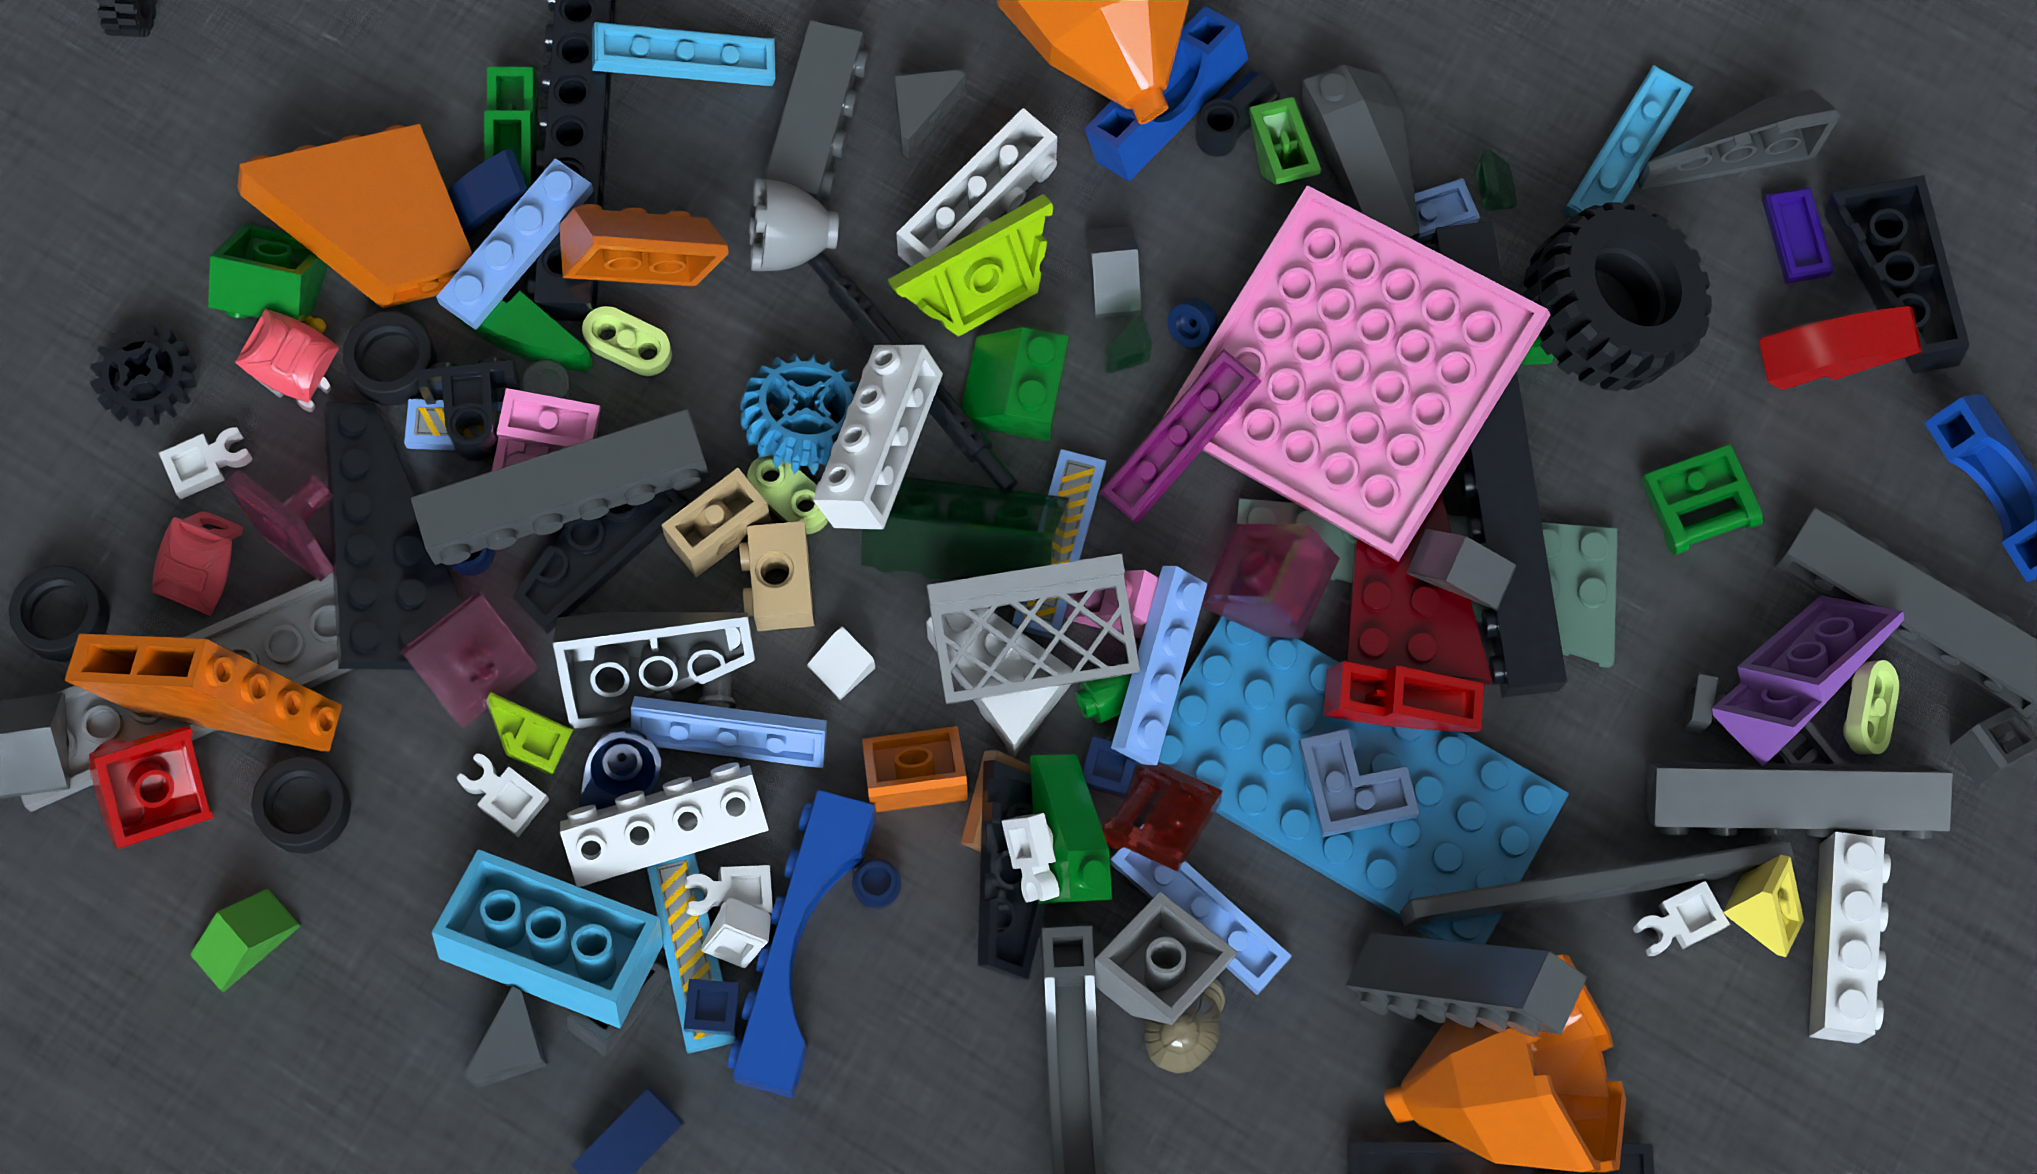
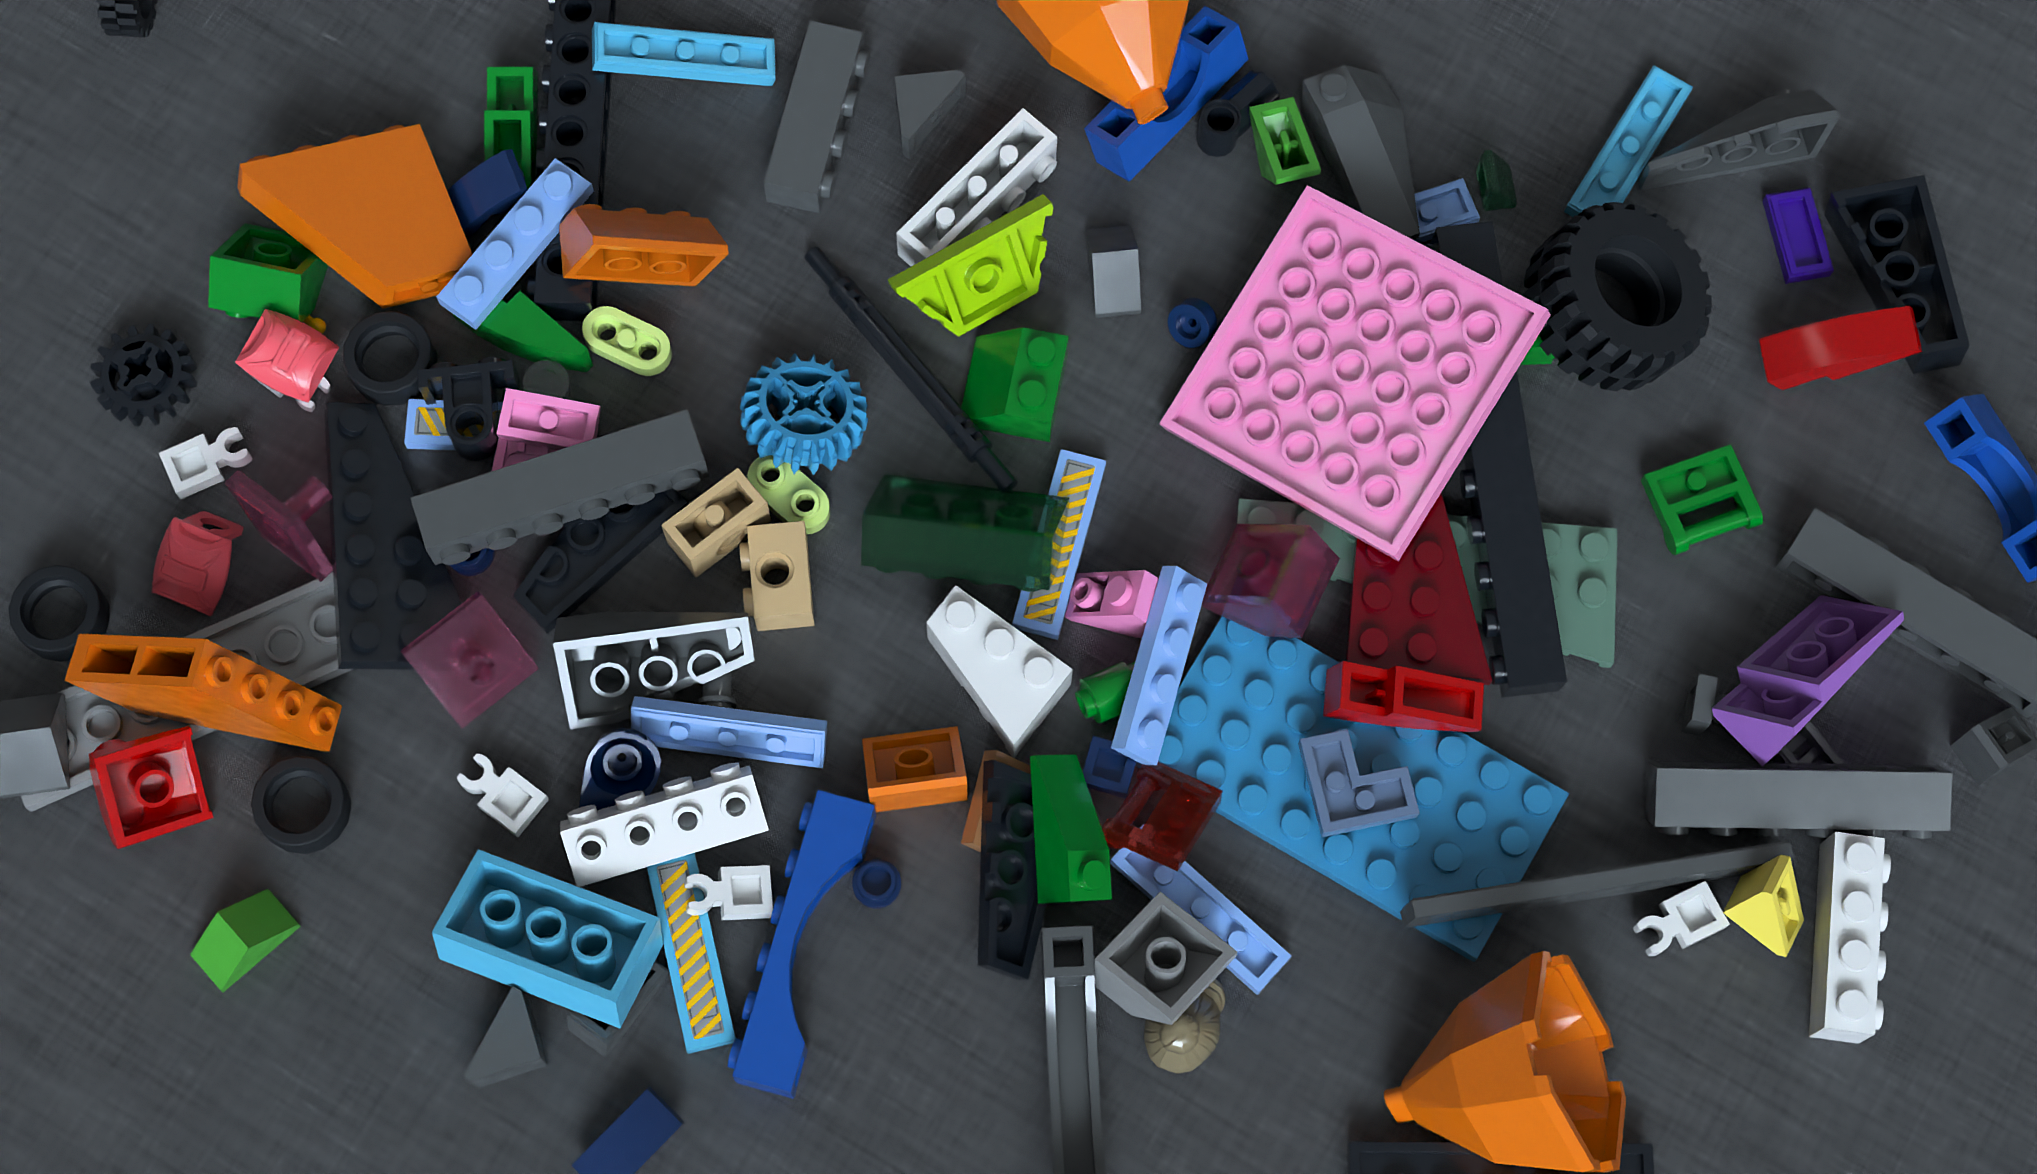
(527, 734): lime tile -> none
(712, 1007): dark blue plate -> none
(737, 933): white slope -> none
(788, 226): light grey piece -> none
(841, 663): white slope -> none
(878, 437): white brick -> none
(1027, 586): light grey fence -> none
(1032, 850): white plate -> none
(1129, 348): clear green slope -> none
(1180, 436): magenta tile -> none
(1462, 567): dark grey slope -> none
(1466, 983): dark grey brick -> none
(1872, 707): yellowish green plate -> none

